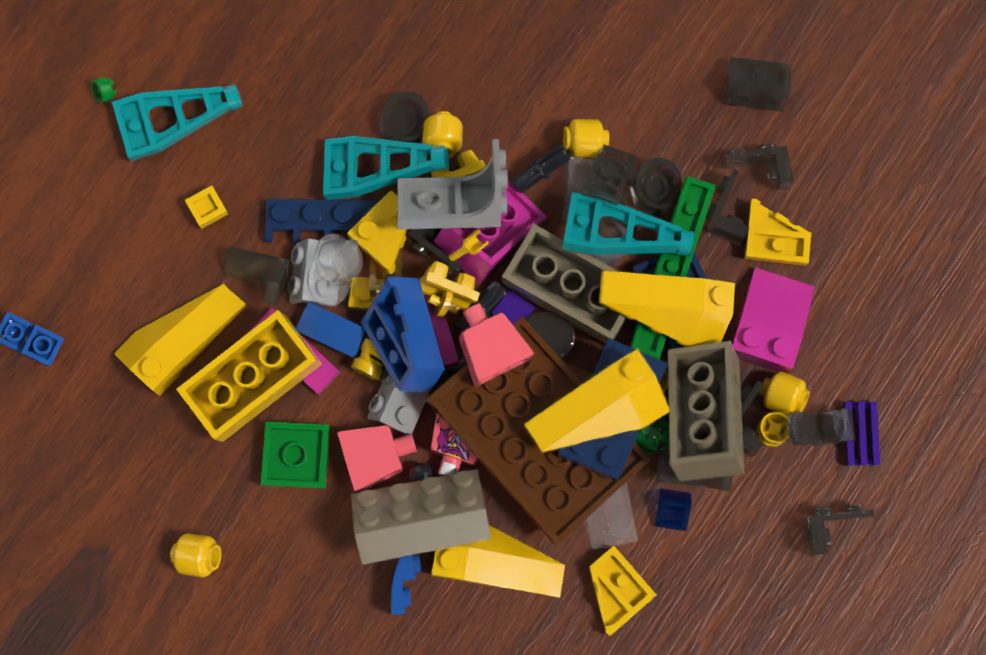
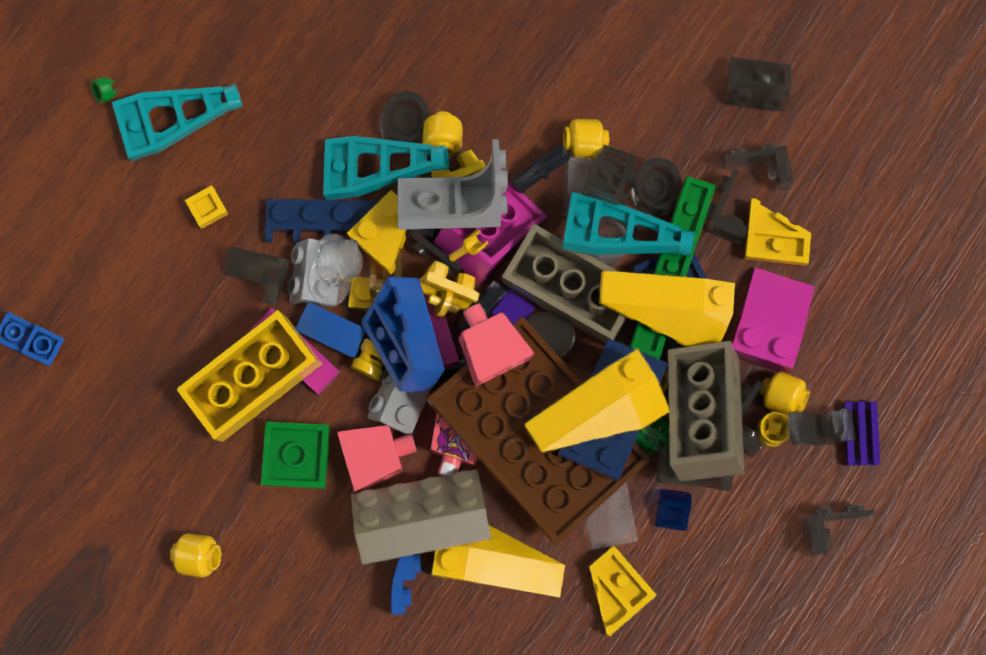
(174, 341): yellow wedge -> none
(420, 472): black hinge -> none

